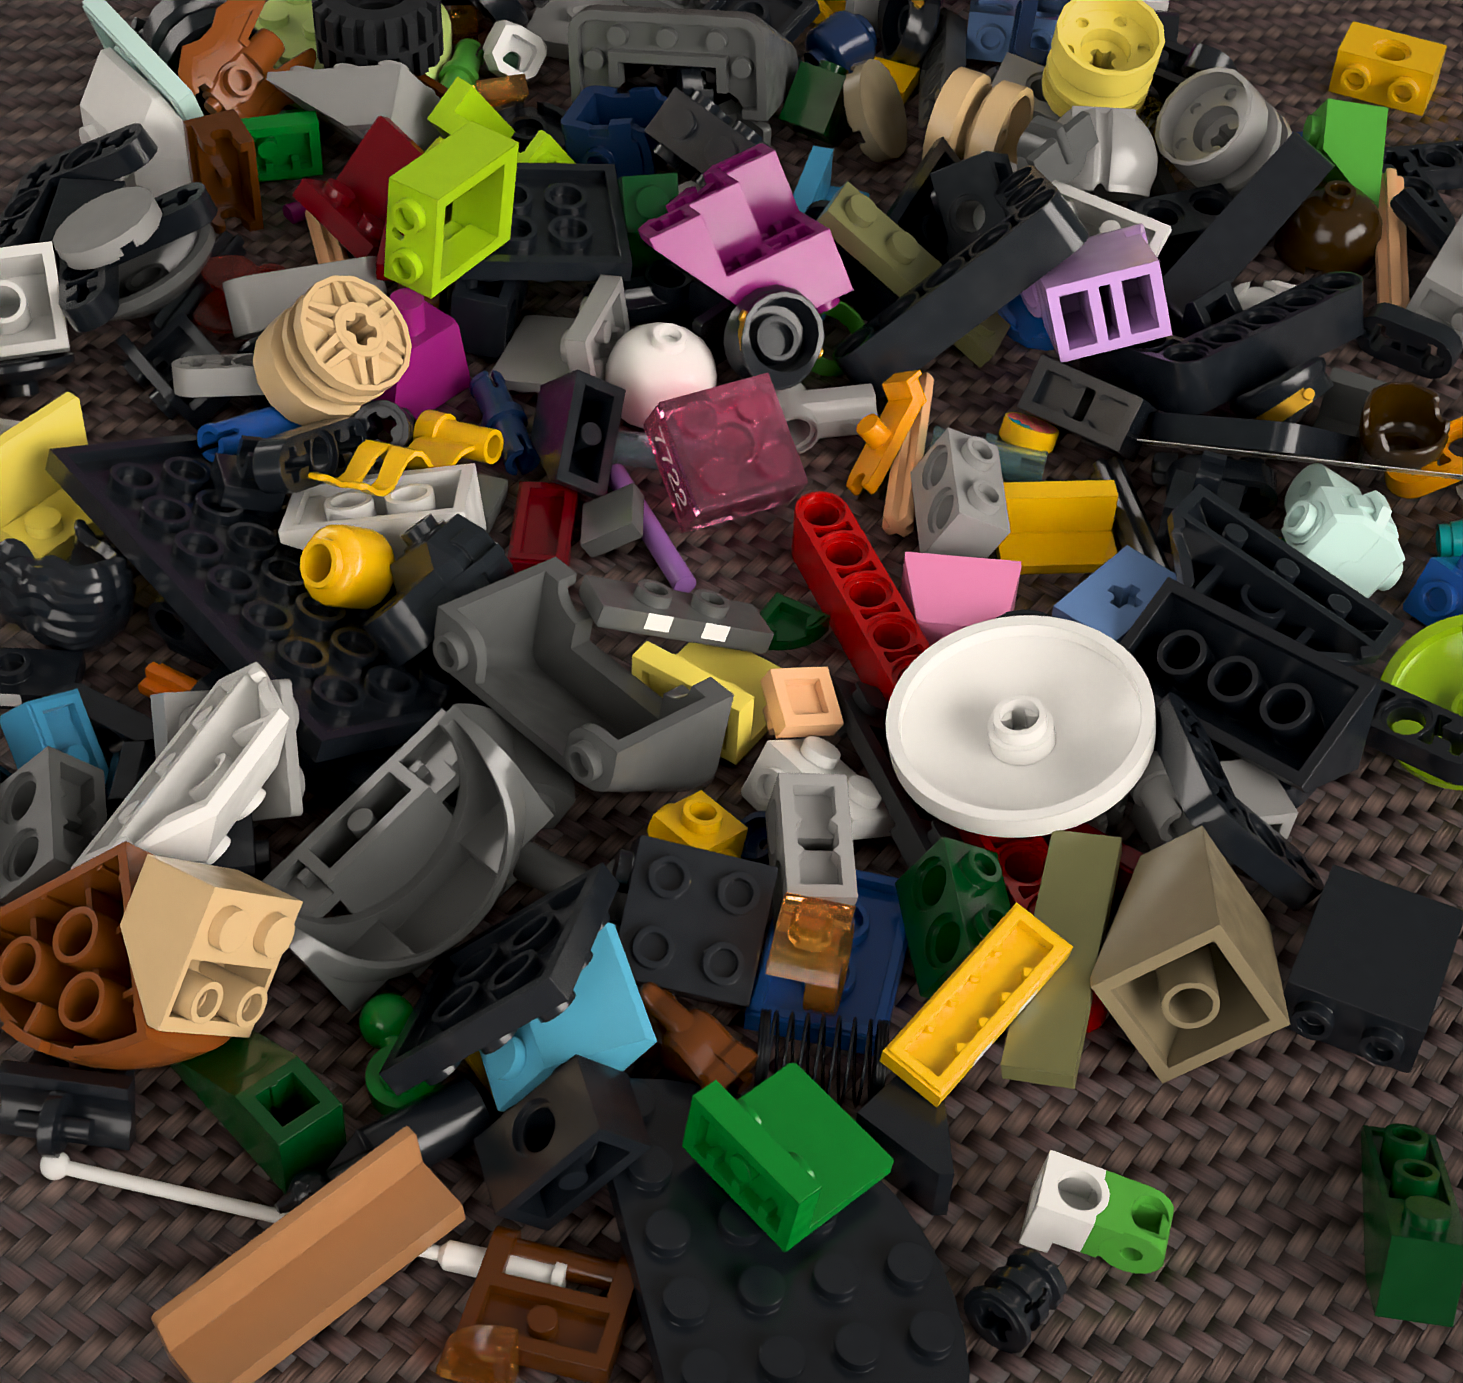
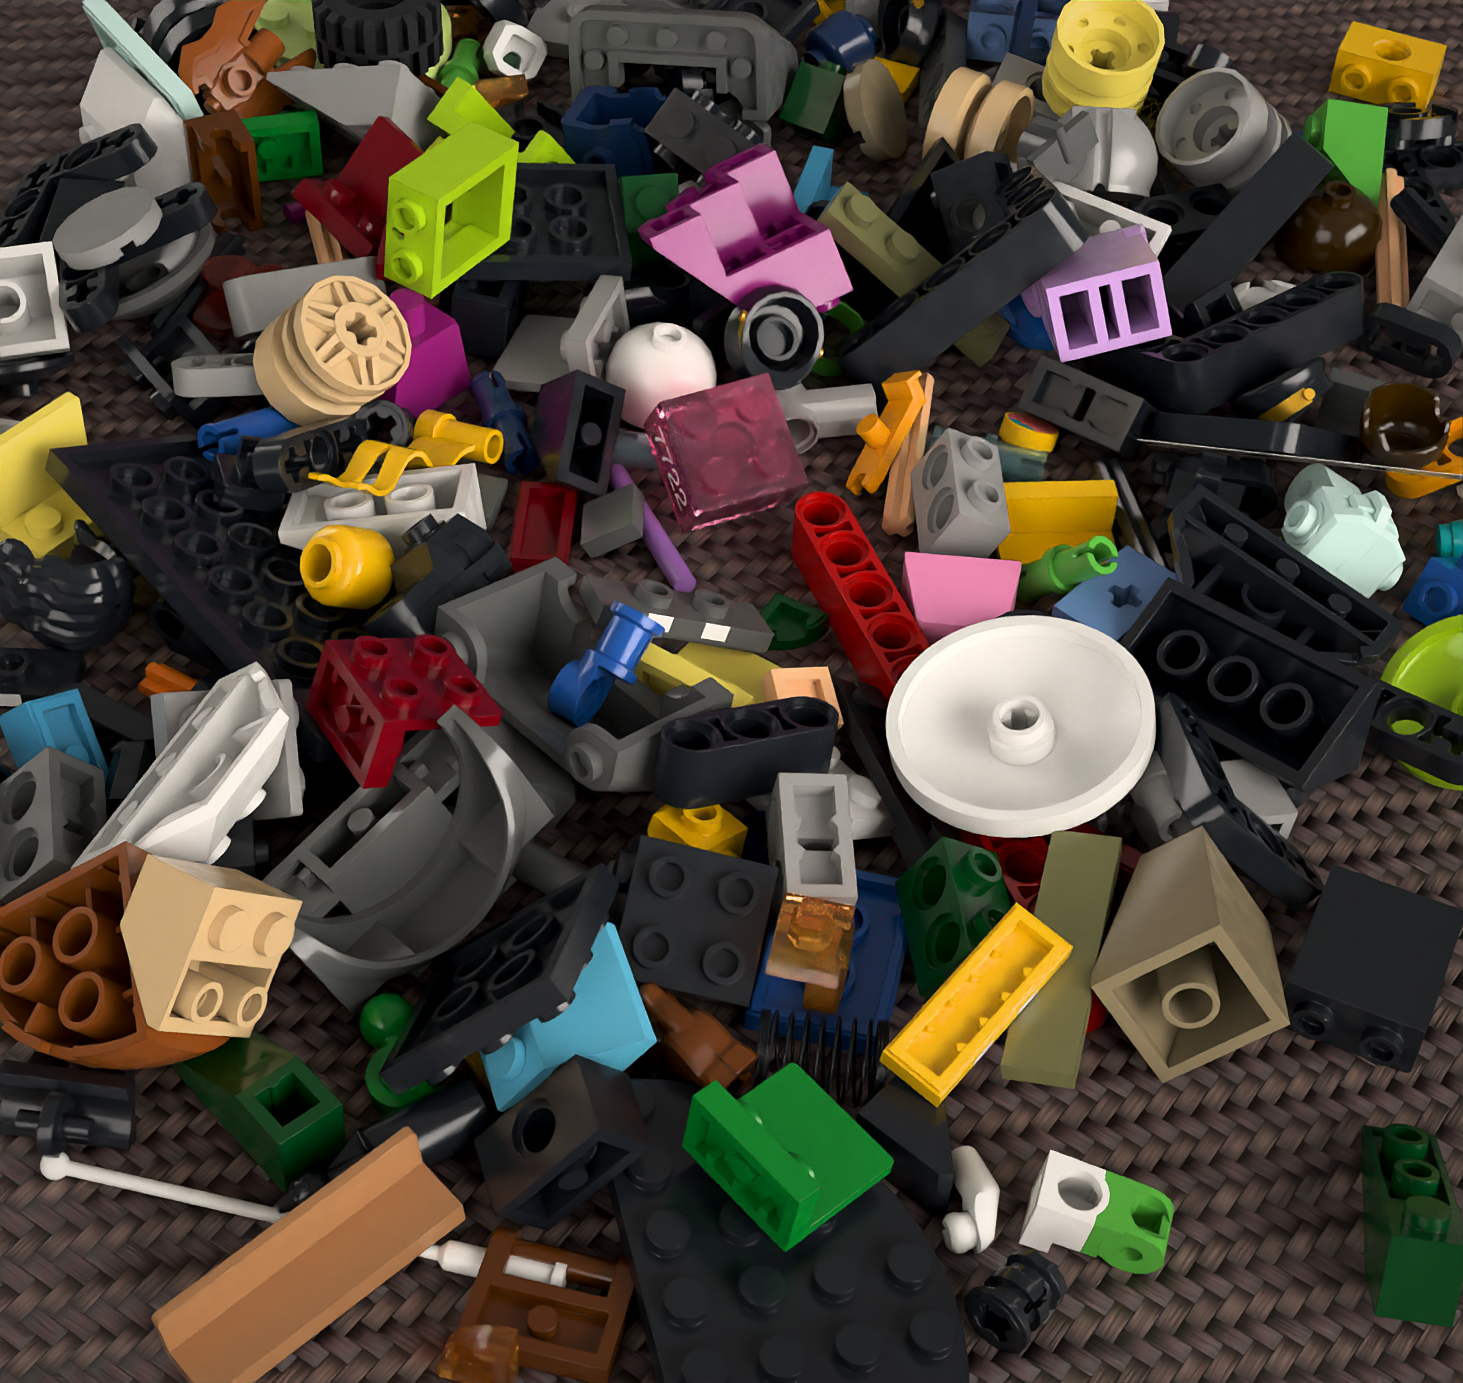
(382, 687): none -> dark red bracket
(586, 683): none -> blue connector
(742, 750): none -> black beam
(980, 1200): none -> white arm
(1066, 567): none -> bright green pin
(1412, 123): none -> black plate

